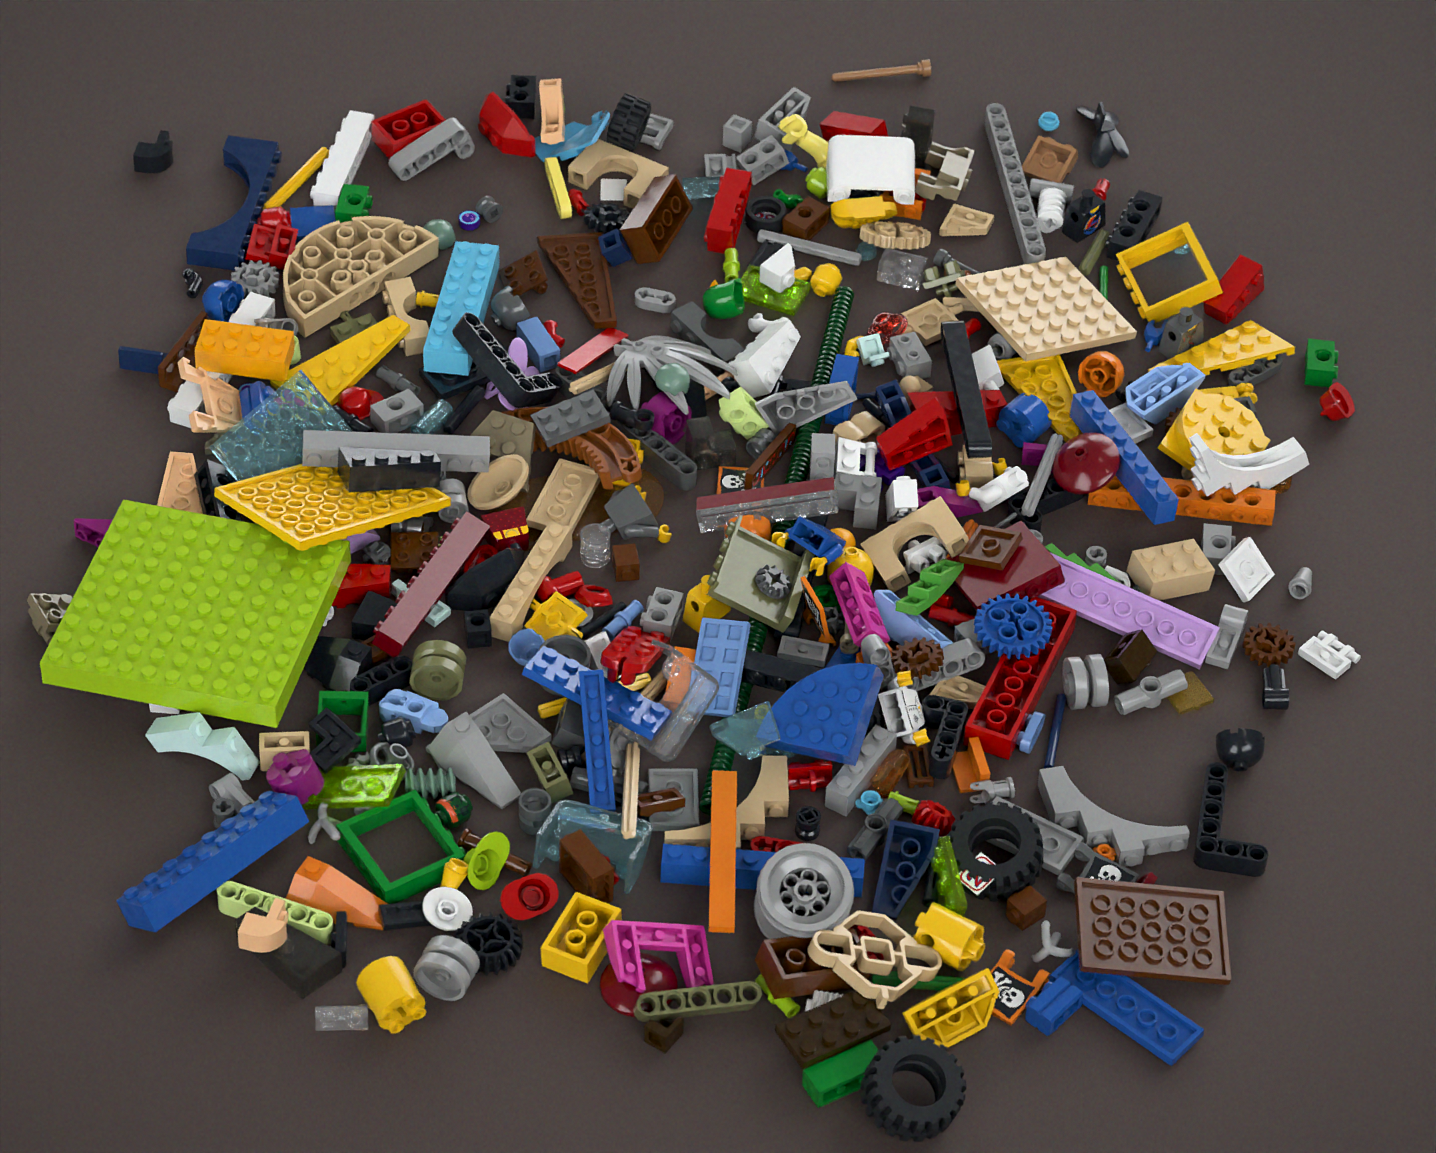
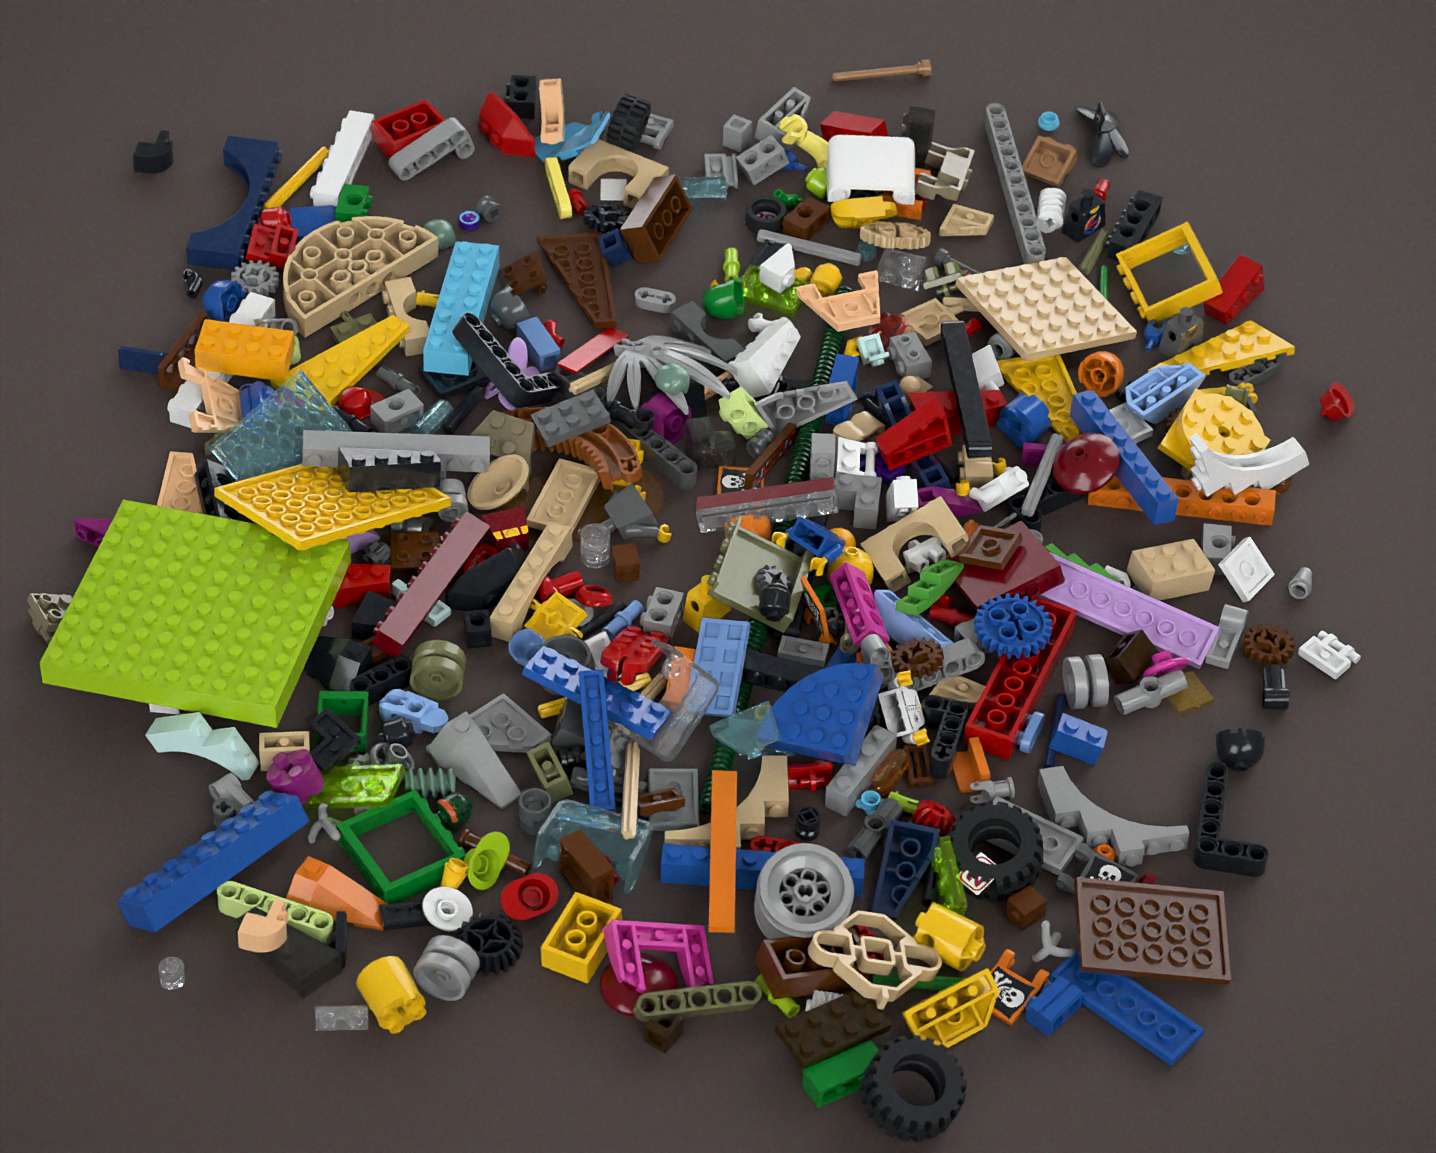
(172, 966): none -> clear wheel
(728, 210): red wedge -> none
(774, 602): none -> black head
(846, 309): none -> light nougat wing
(1038, 185): light grey axle -> none
(1078, 739): none -> blue brick
(1096, 551): light grey bush -> none
(1165, 664): none -> dark pink piece
(1238, 394): none -> olive bush
(1320, 362): green brick -> none

